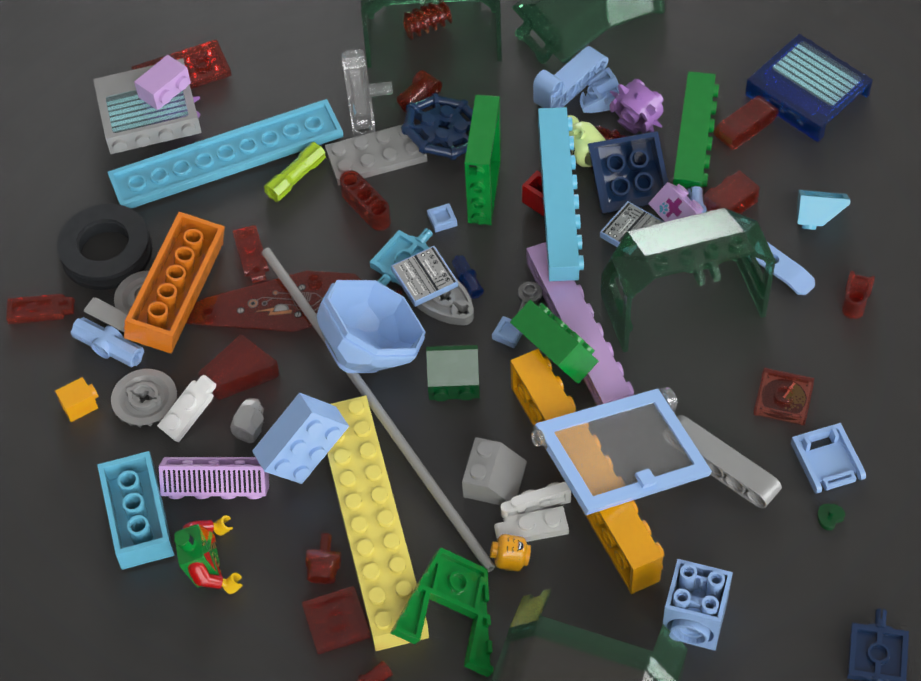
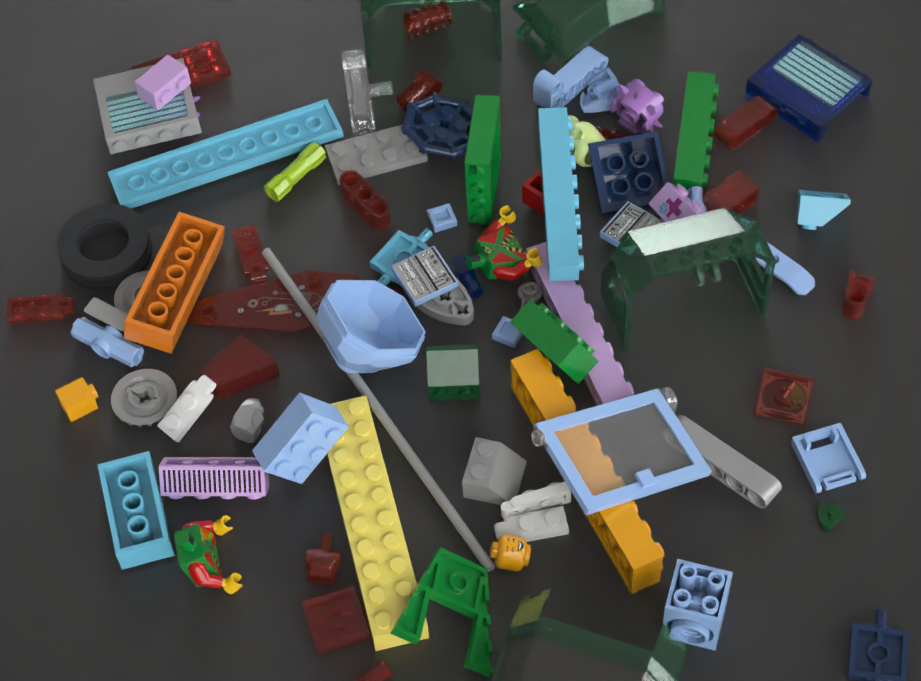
(500, 252): none -> torso

